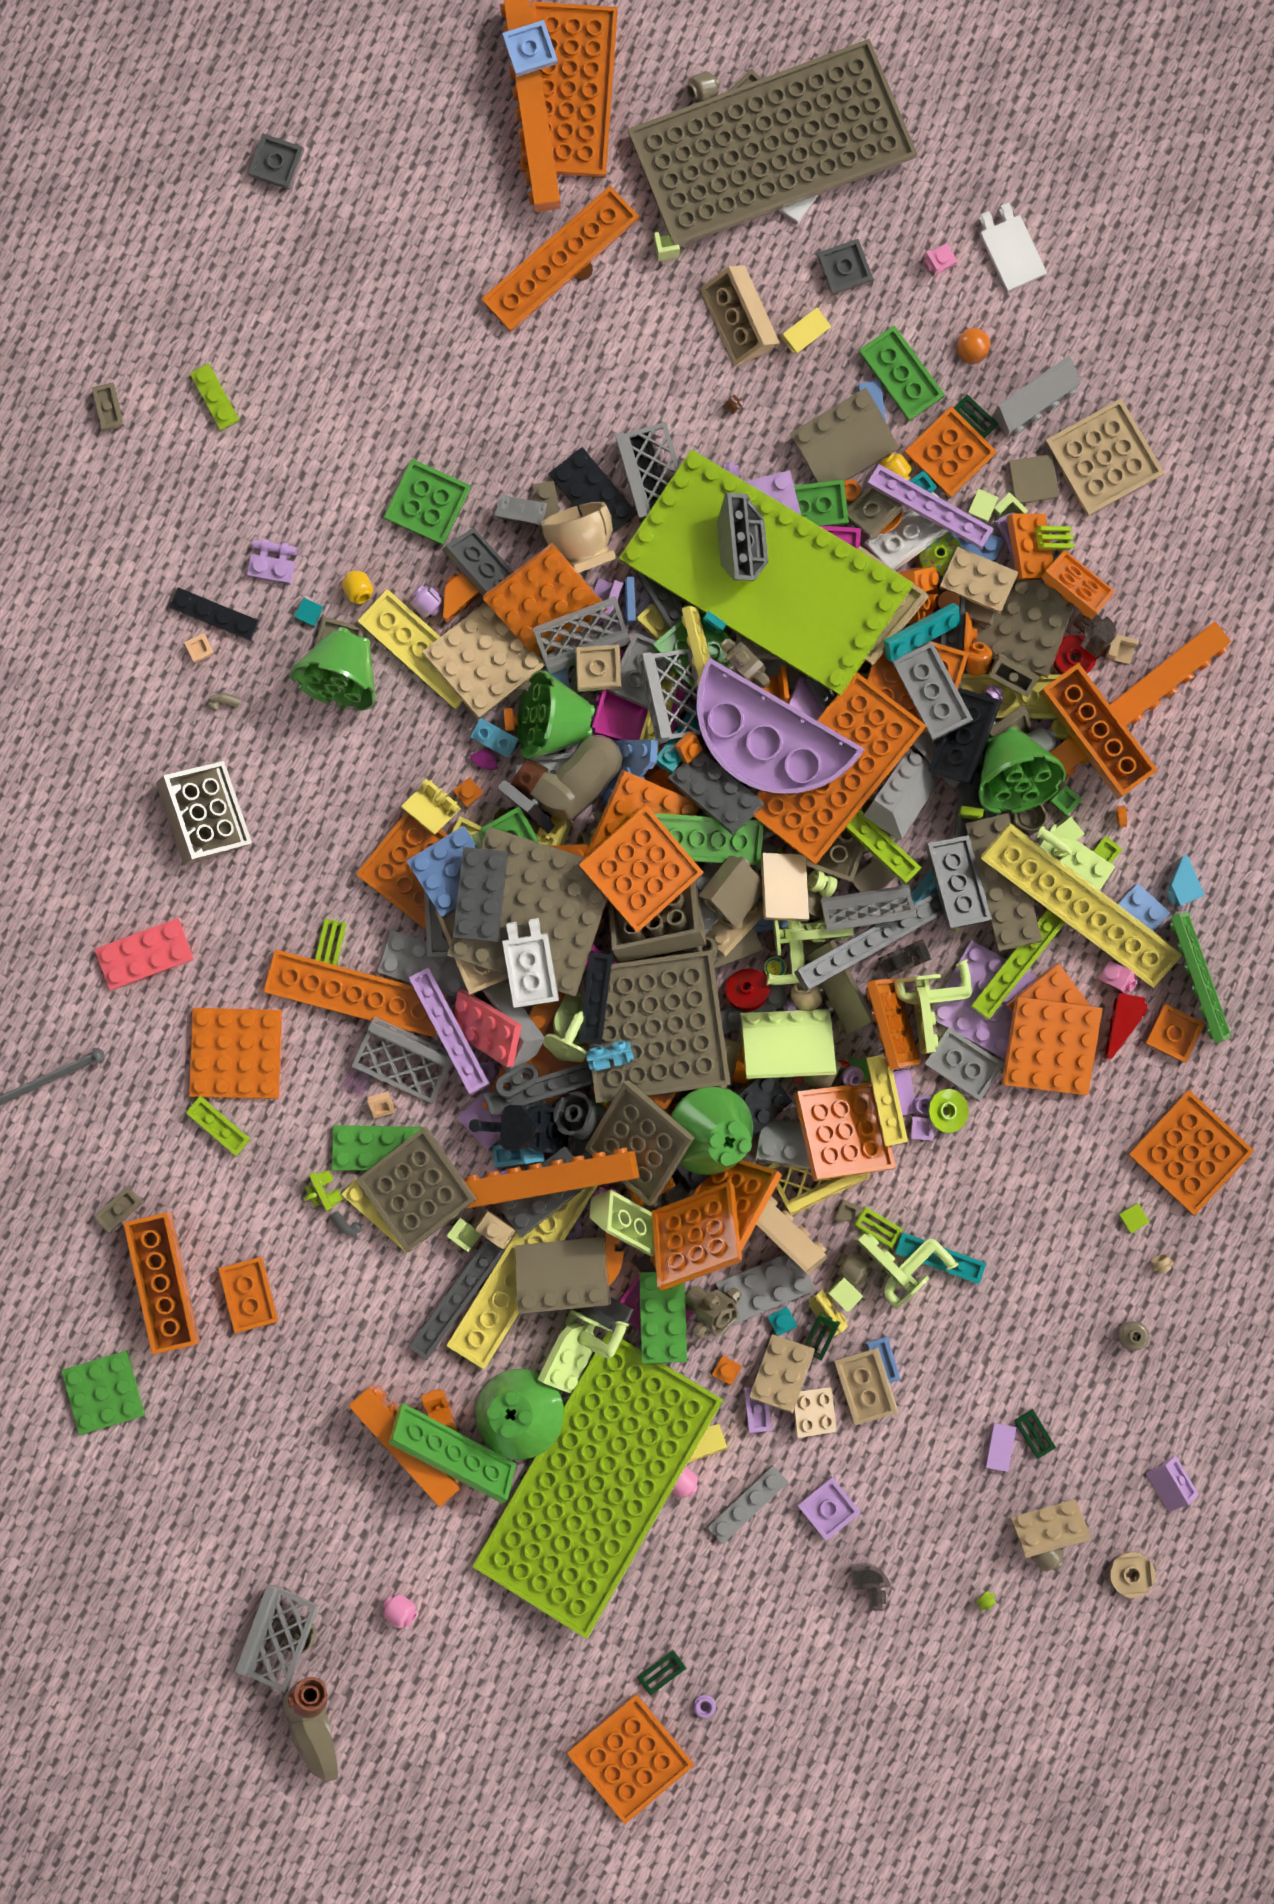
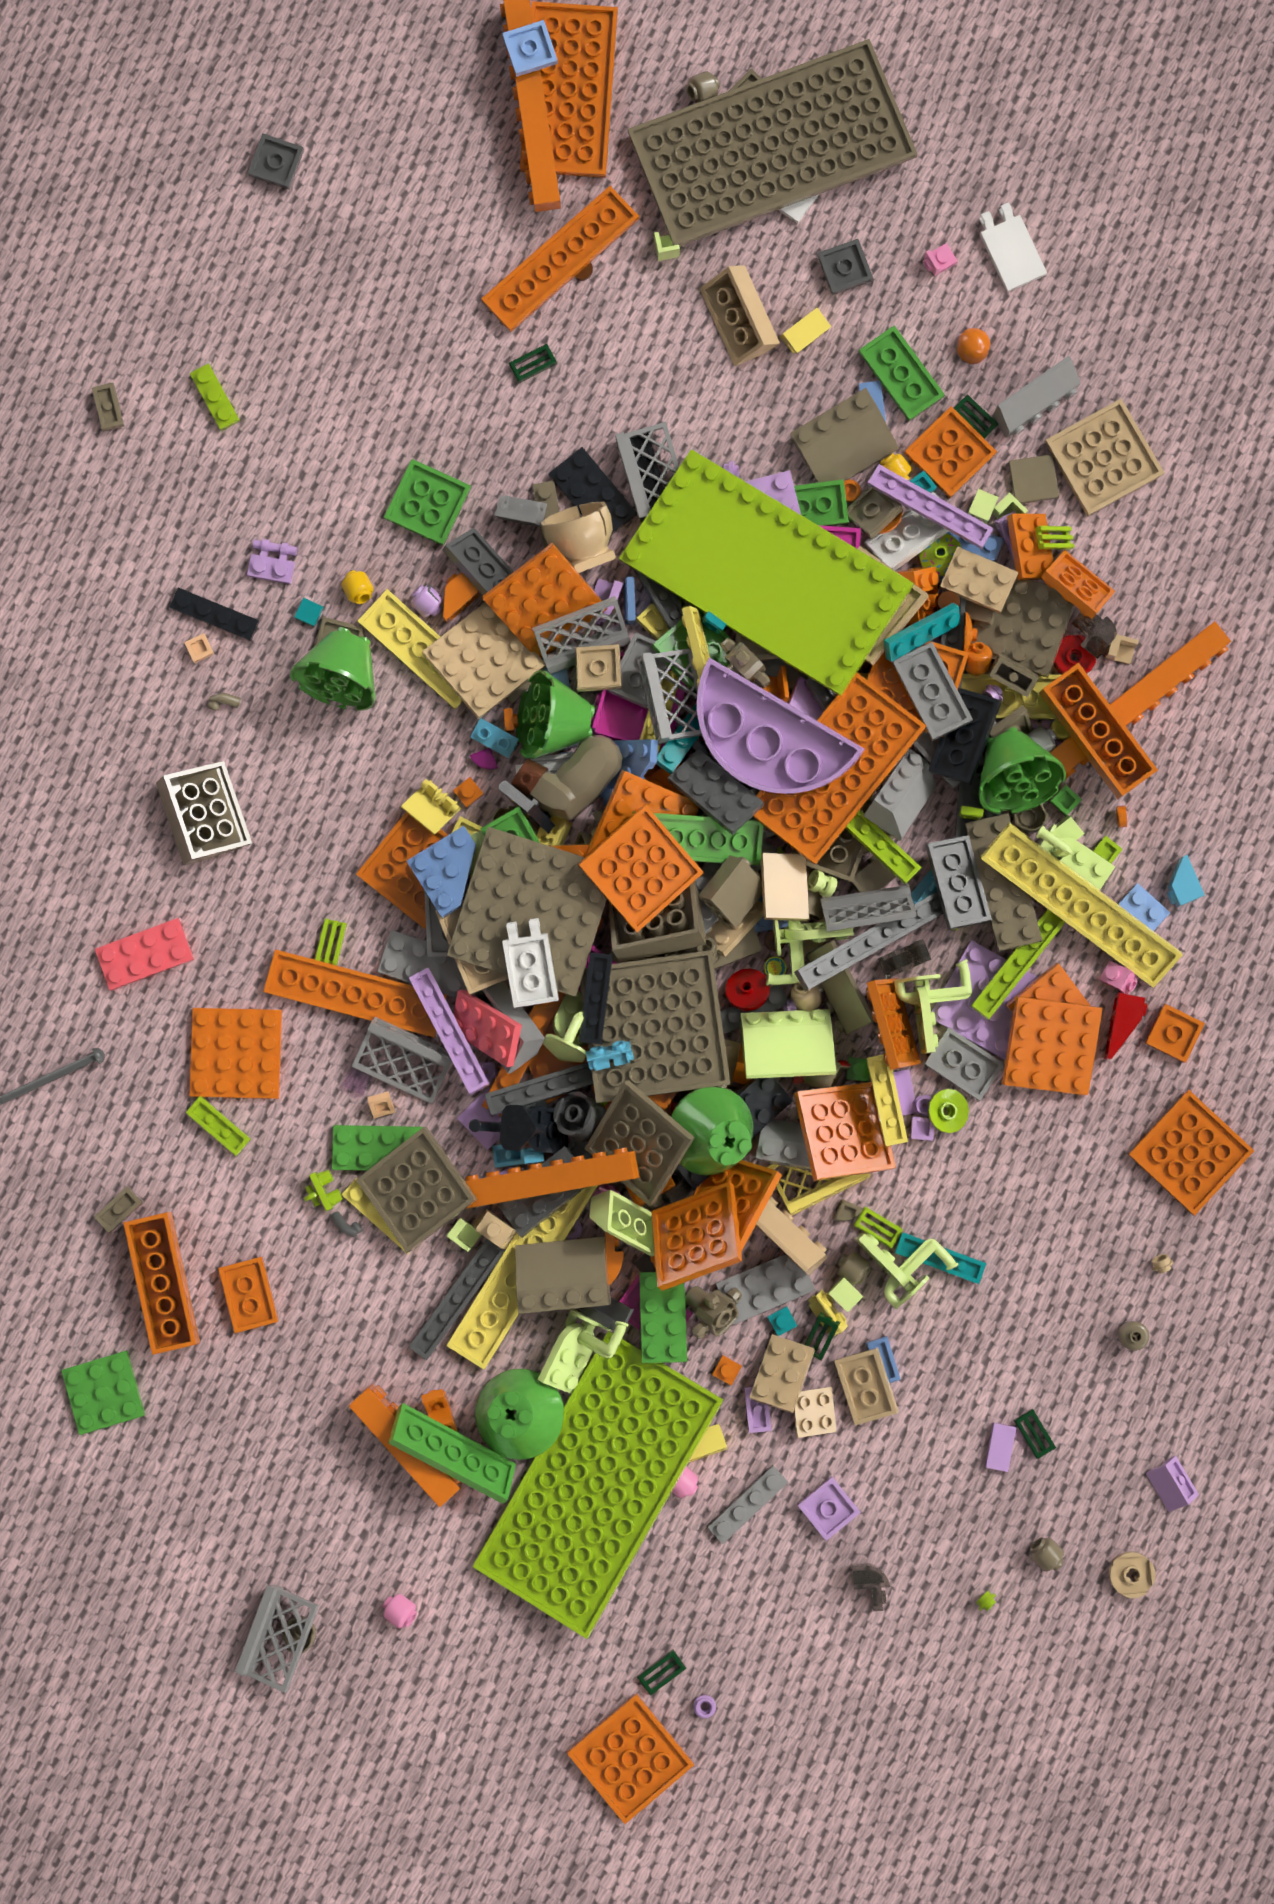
(309, 1726): dark tan piece -> none
(480, 894): dark grey plate -> none
(516, 1081): dark grey plate -> none
(543, 367): none -> dark green tile
(688, 747): orange plate -> none
(732, 404): reddish brown plate -> none
(741, 538): dark grey wedge -> none
(852, 1076): lavender plate -> none
(1050, 1528): tan plate -> none
(1134, 1218): lime tile -> none
(1203, 984): bright green plate -> none

